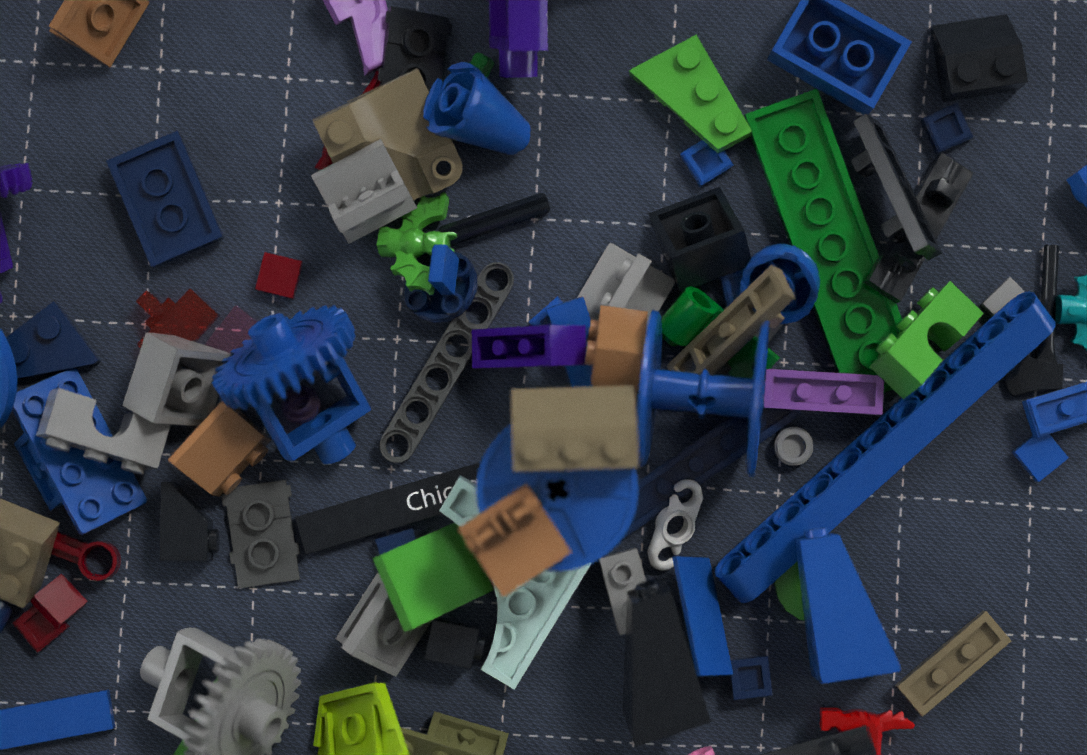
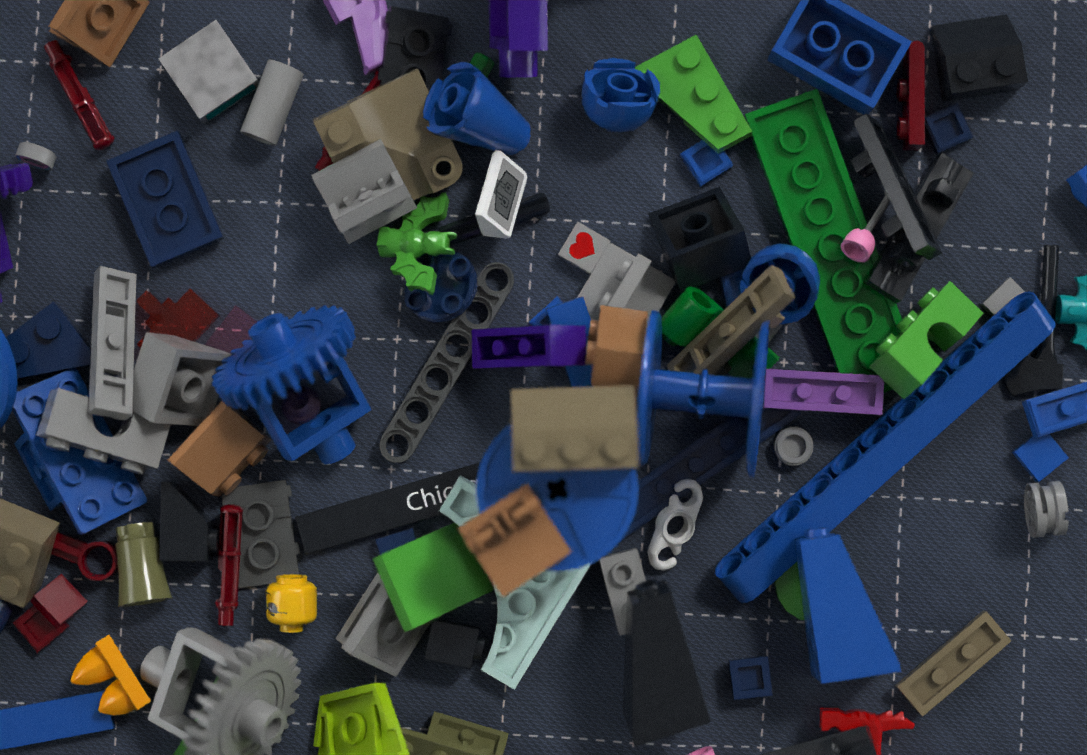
(36, 156): none -> light grey tile
(79, 97): none -> dark red piece
(104, 663): none -> light orange tile
(112, 343): none -> light grey hinge
(139, 566): none -> olive plant
(209, 72): none -> flat silver piece
(229, 562): none -> dark red piece
(272, 102): none -> light grey pin
(279, 275): dark red tile -> none
(291, 602): none -> yellow head
(443, 269): blue tile -> none
(500, 196): none -> slope
(584, 248): none -> light grey tile
(619, 95): none -> blue cylinder
(702, 616): blue piece -> none
(859, 243): none -> bright pink hinge
(912, 93): none -> dark red hinge
(1045, 509): none -> light grey wheel

